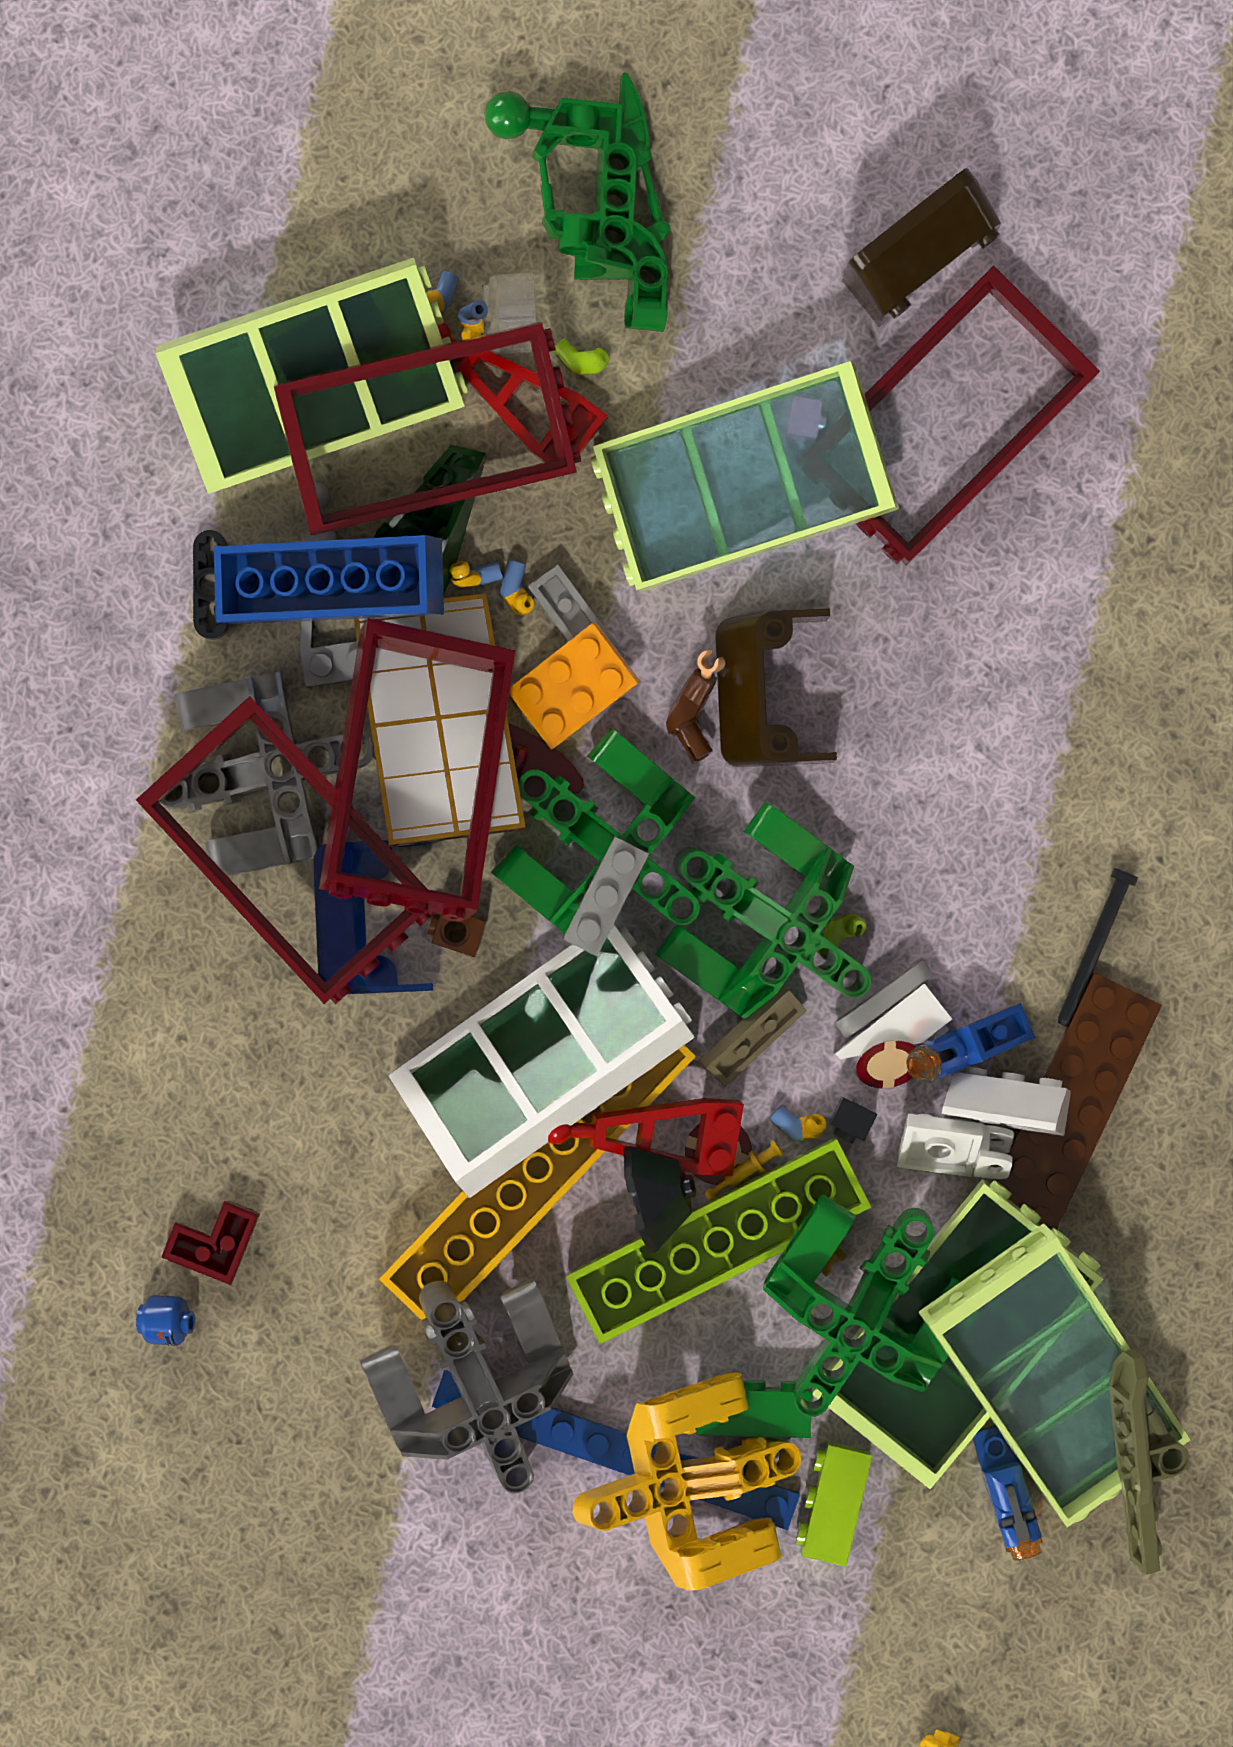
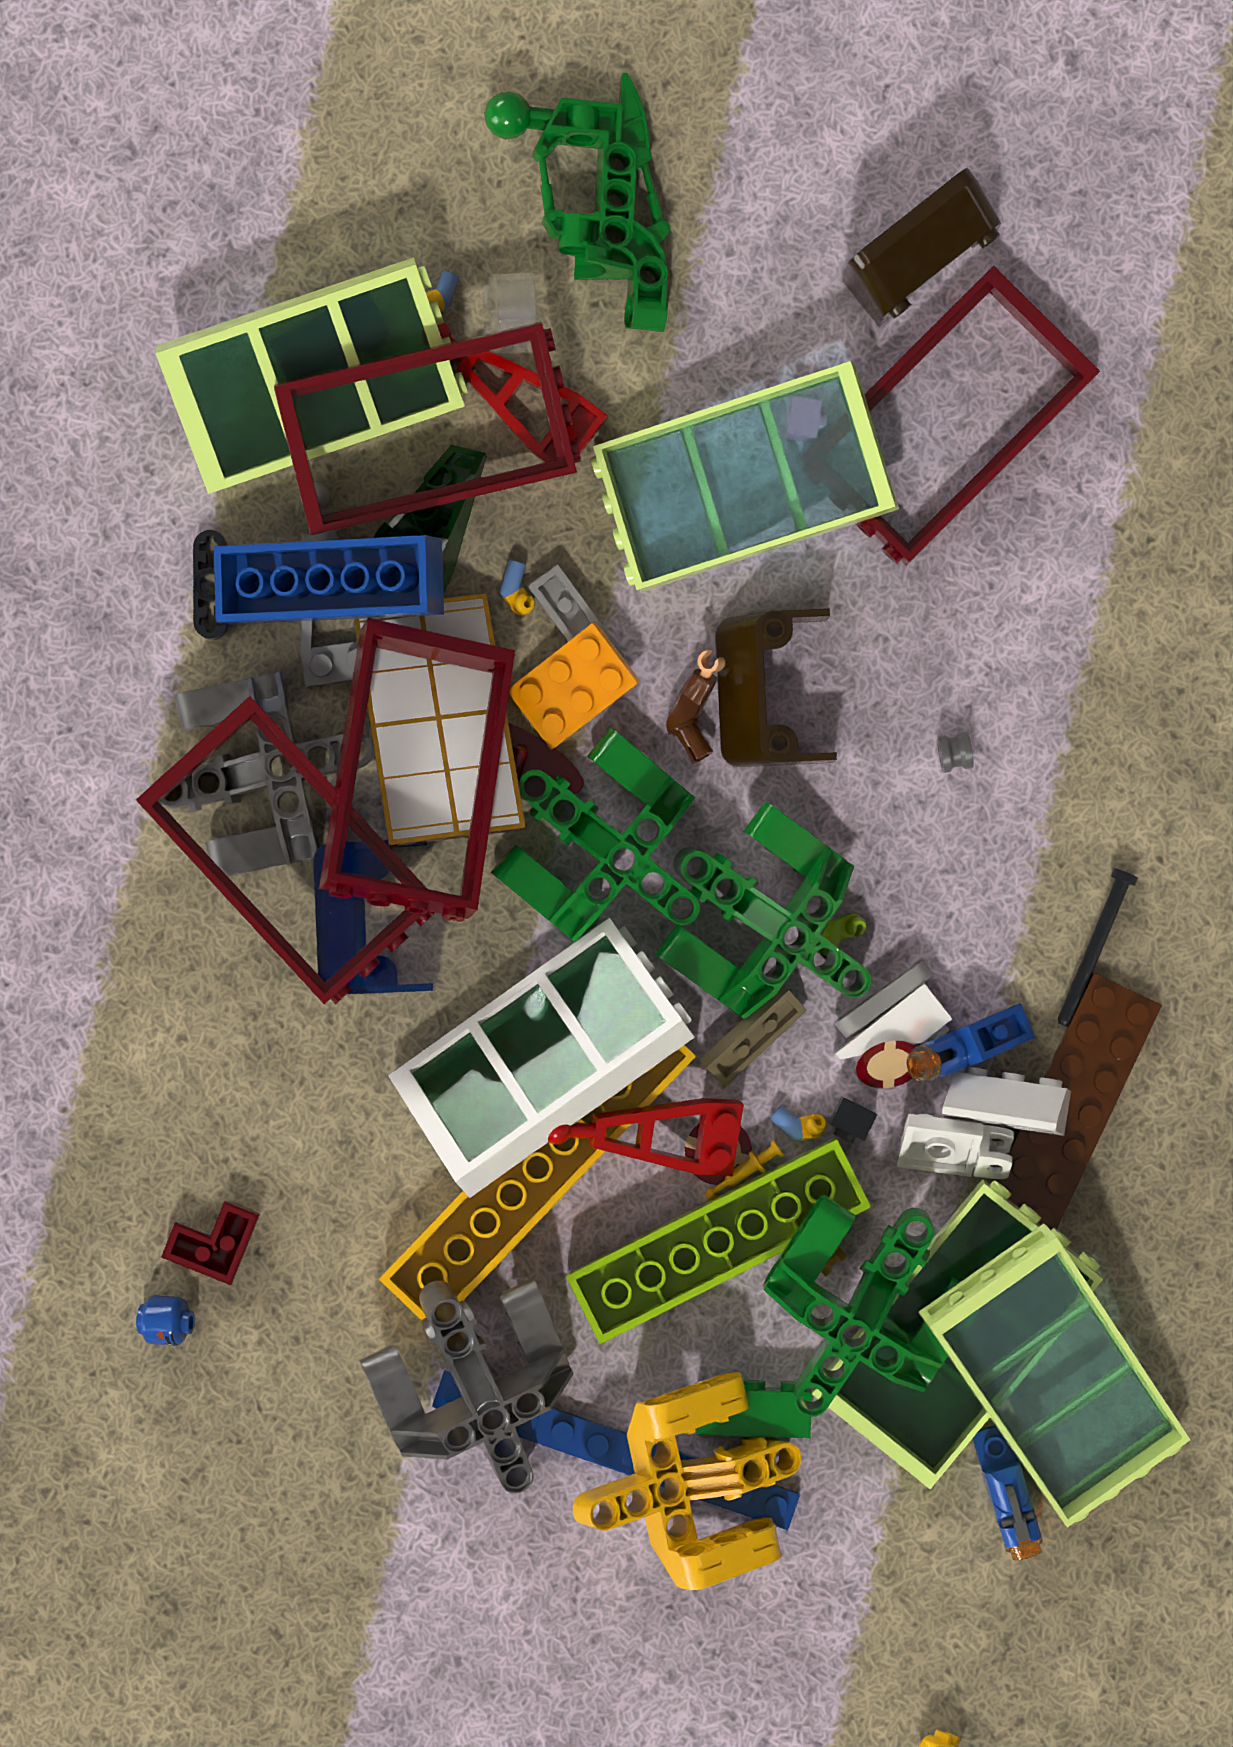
(465, 577): arm -> none
(471, 319): medium blue arm -> none
(471, 942): reddish brown brick -> none
(583, 361): lime arm -> none
(605, 896): light grey plate -> none
(659, 1195): black slope -> none
(834, 1503): lime brick -> none
(955, 752): none -> flat silver wheel
(1140, 1449): olive piece -> none

